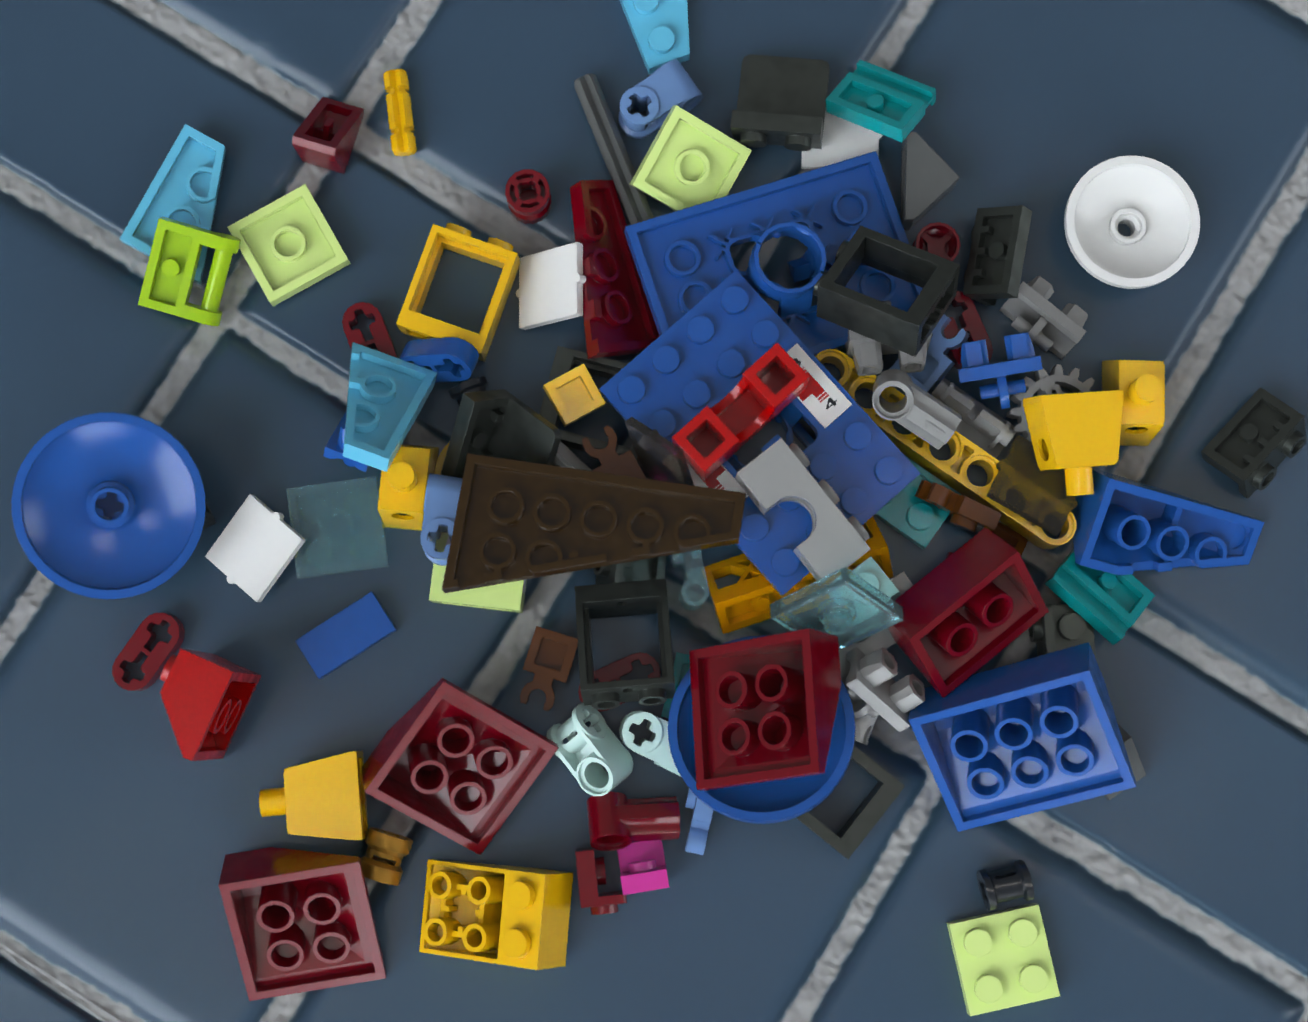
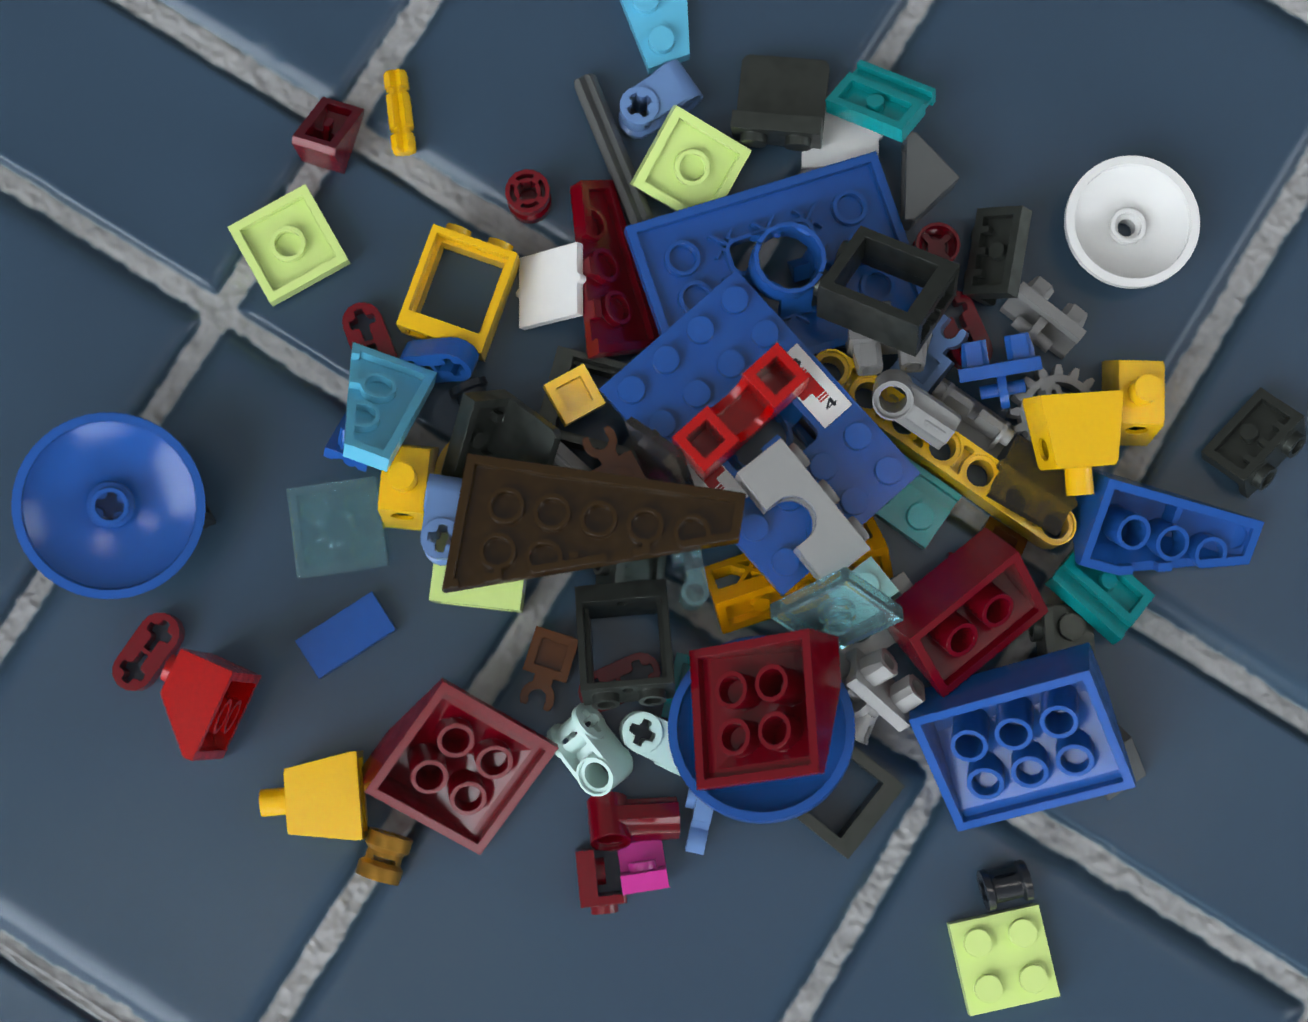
(174, 267): lime plate -> none
(182, 191): medium azure wing -> none
(255, 548): white piece -> none
(299, 921): dark red slope -> none
(496, 913): yellow slope -> none
(964, 510): reddish brown plate -> none

